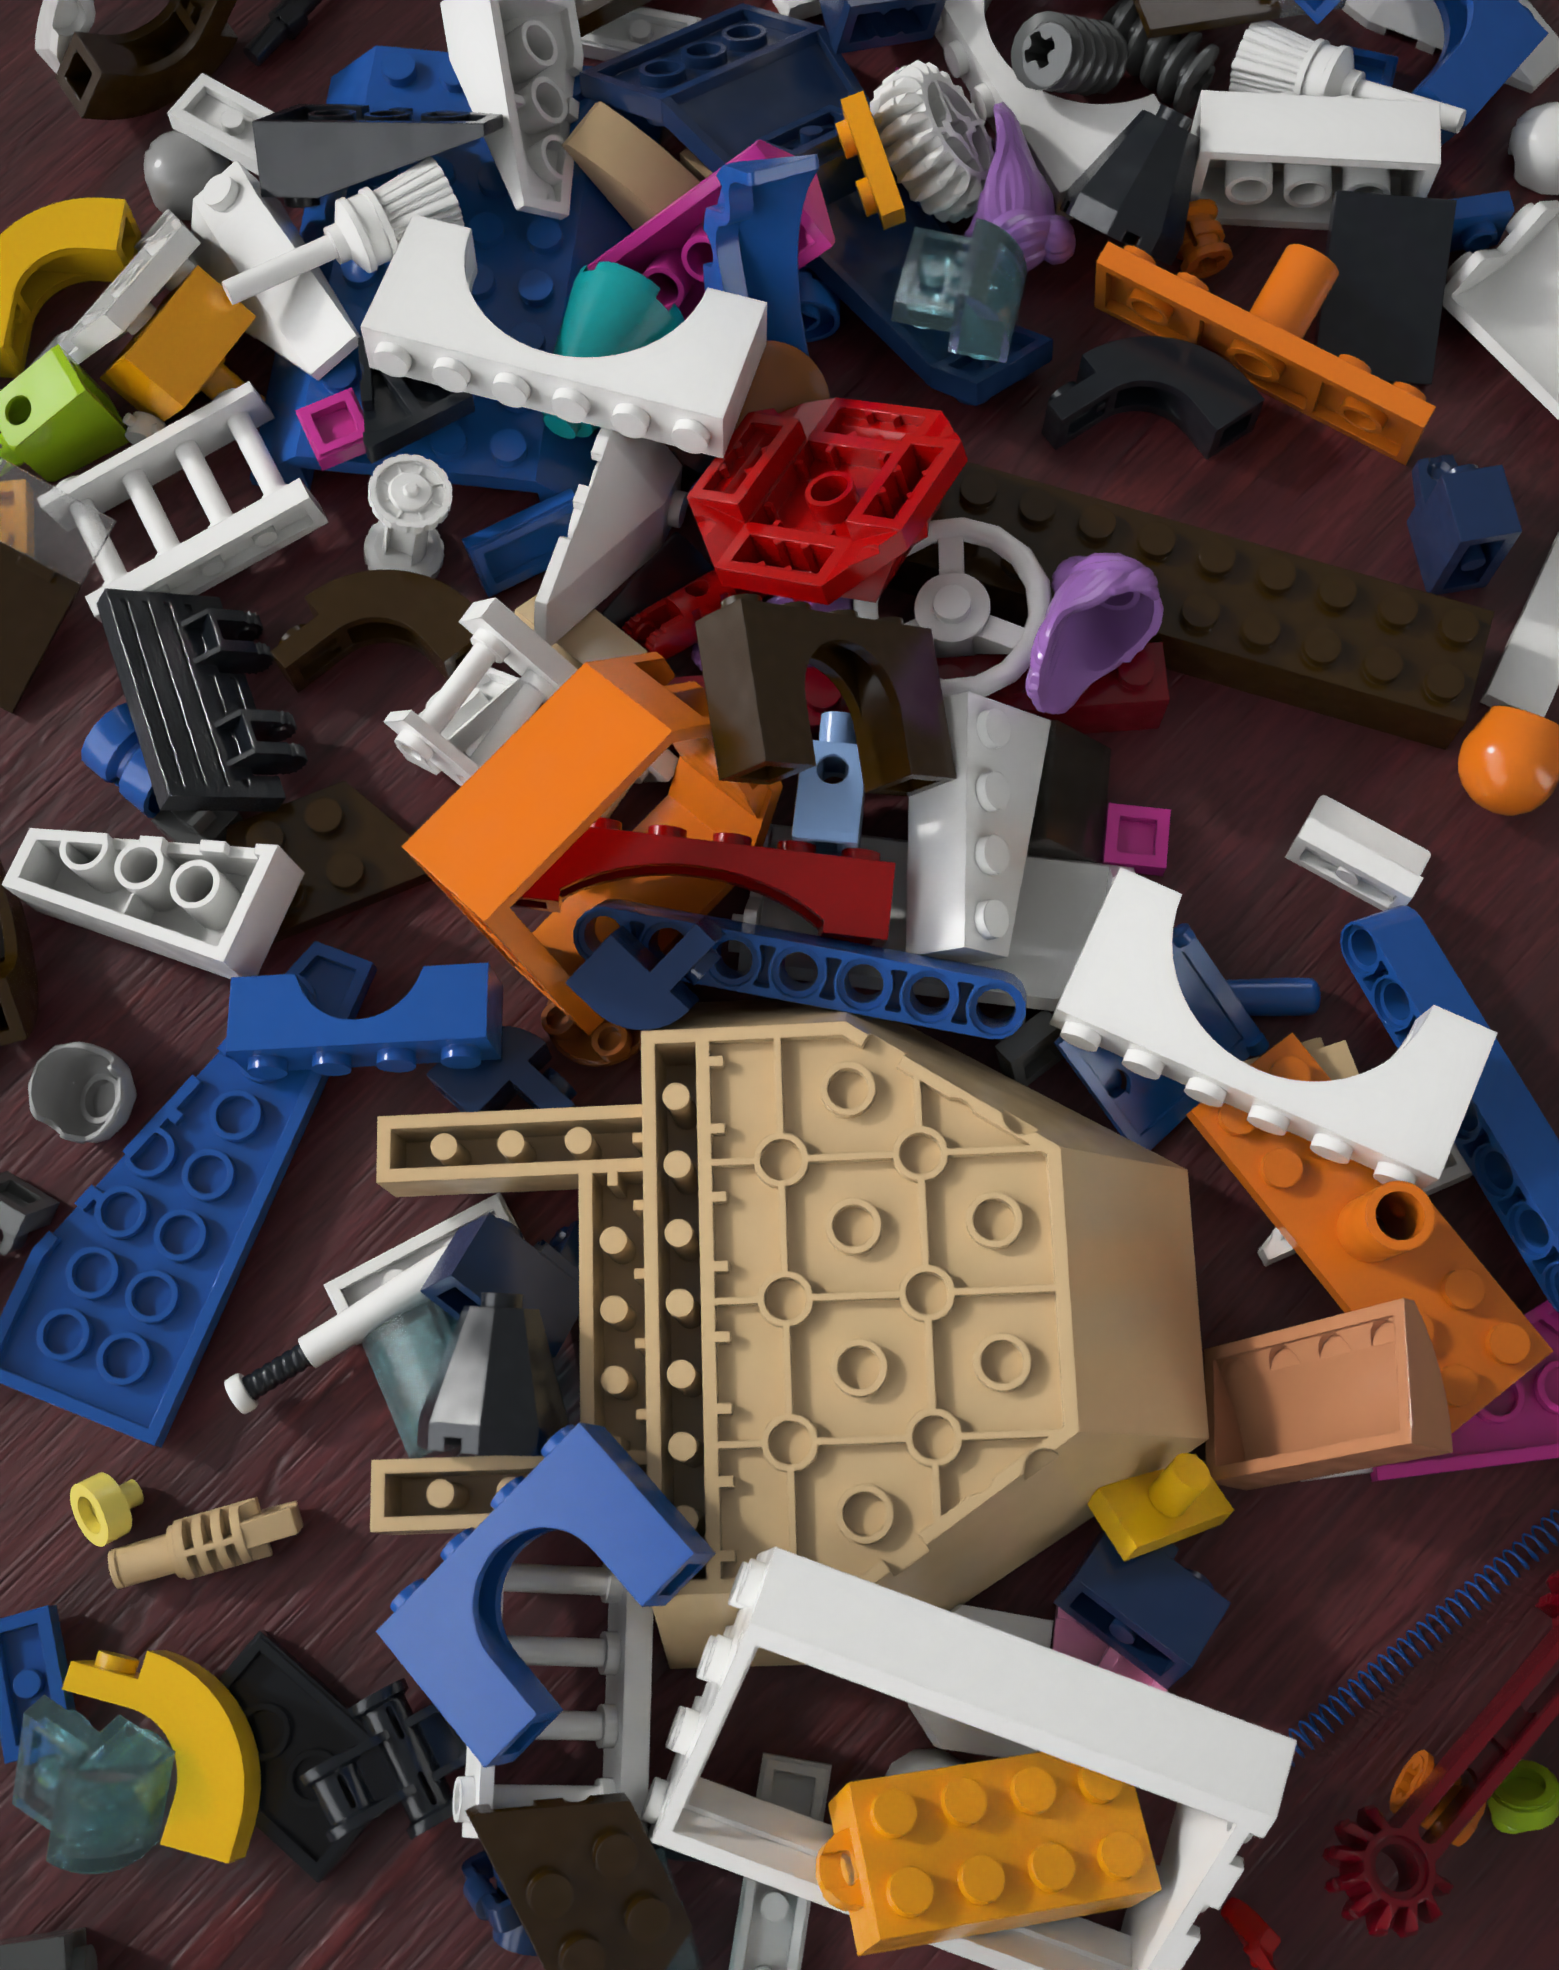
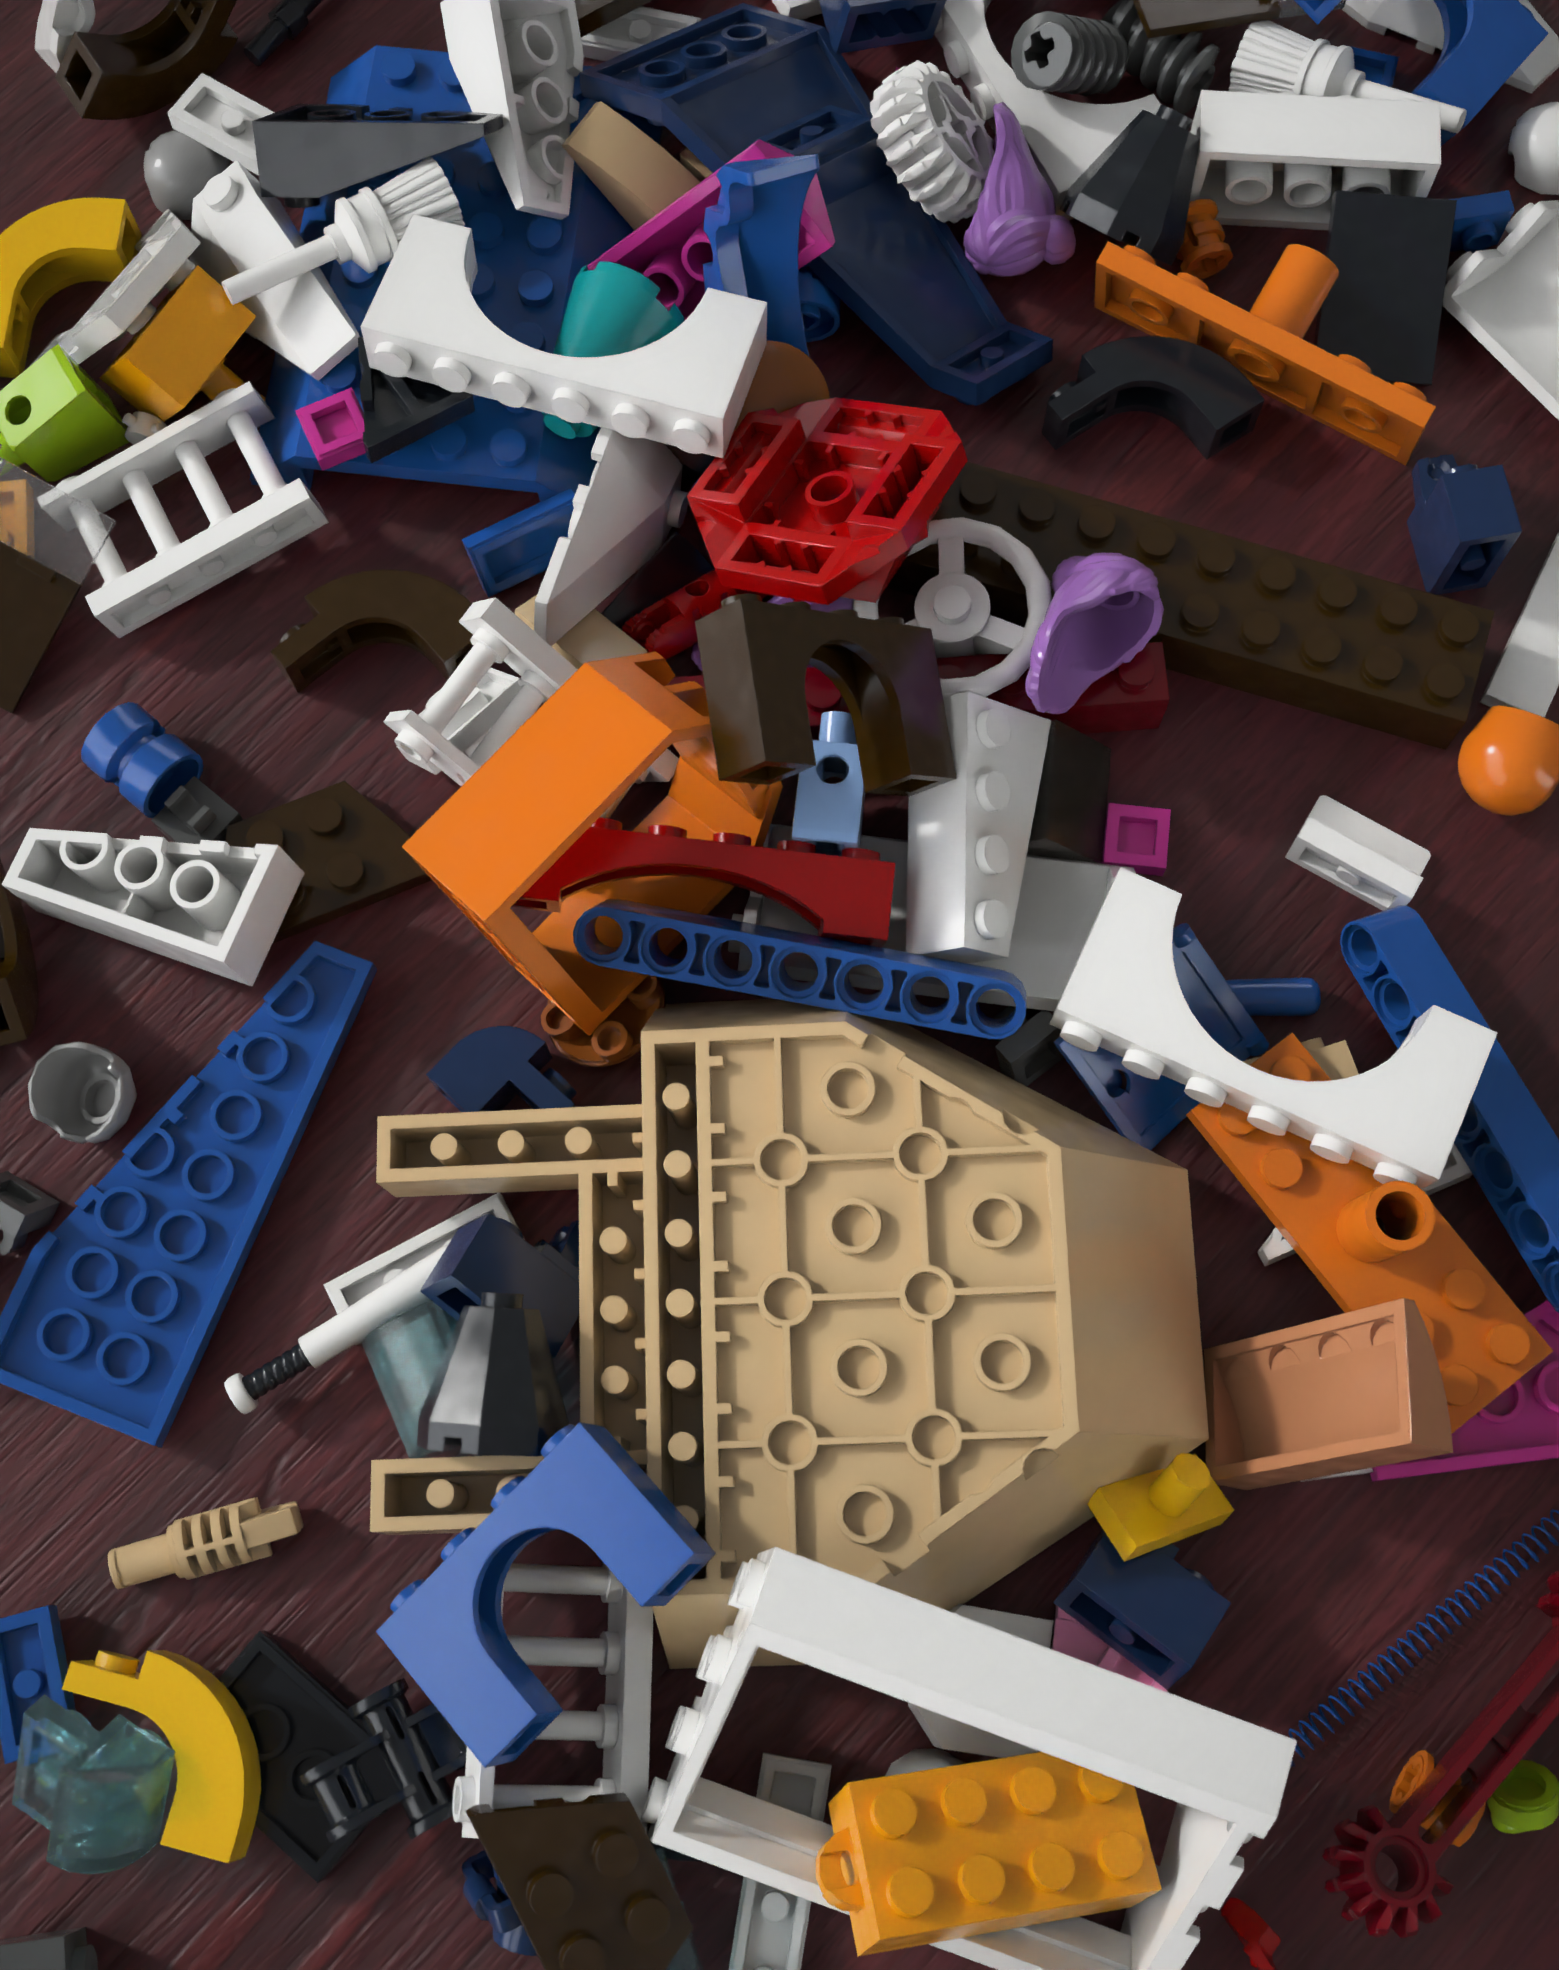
(104, 1507): light yellow tile -> none
(192, 702): black hinge -> none
(409, 501): white hose -> none
(444, 1019): blue arch -> none
(635, 987): dark blue brick -> none
(861, 139): light orange plate -> none
(964, 288): clear light blue brick -> none

